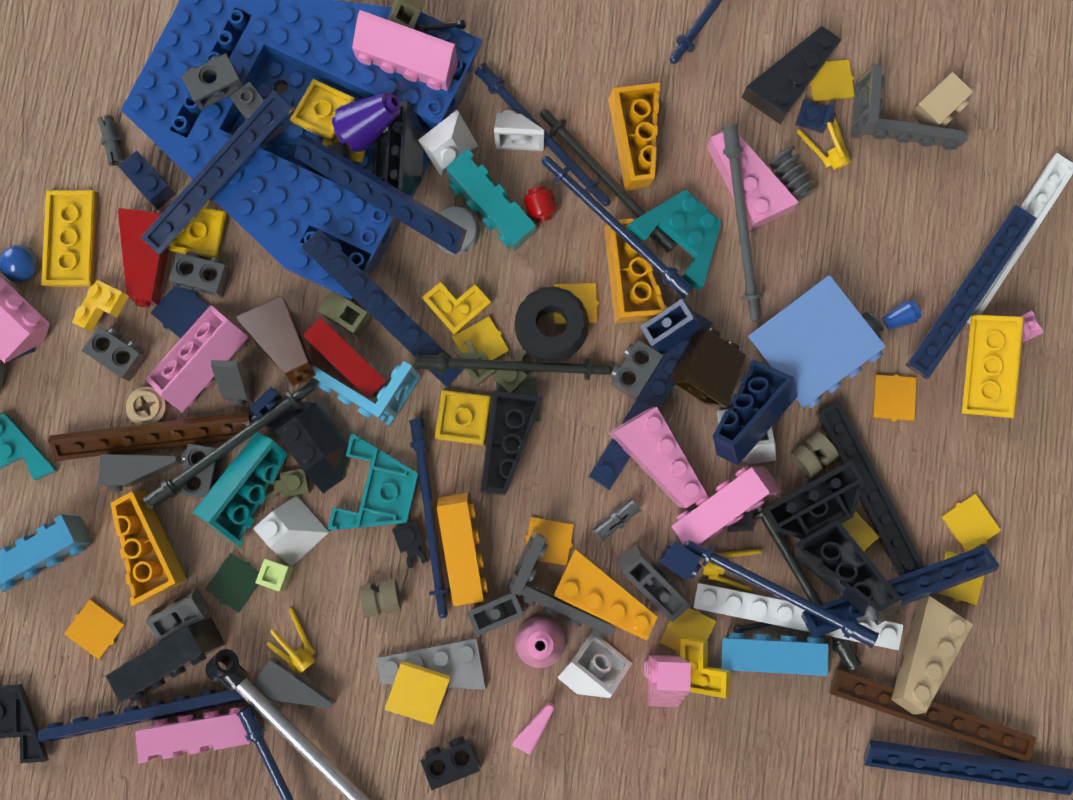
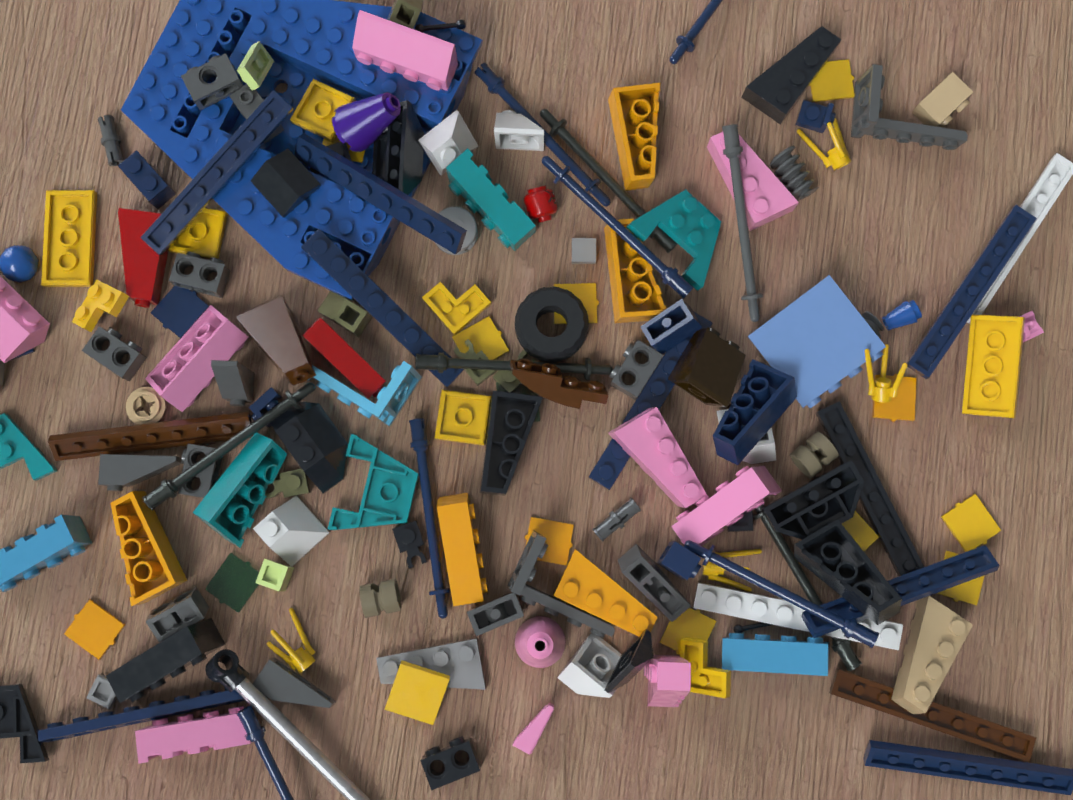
(102, 692): none -> light grey tile
(255, 66): none -> yellowish green plate
(285, 182): none -> black slope
(548, 382): none -> reddish brown slope
(583, 250): none -> light grey tile
(631, 661): none -> black slope
(882, 389): none -> yellow plant

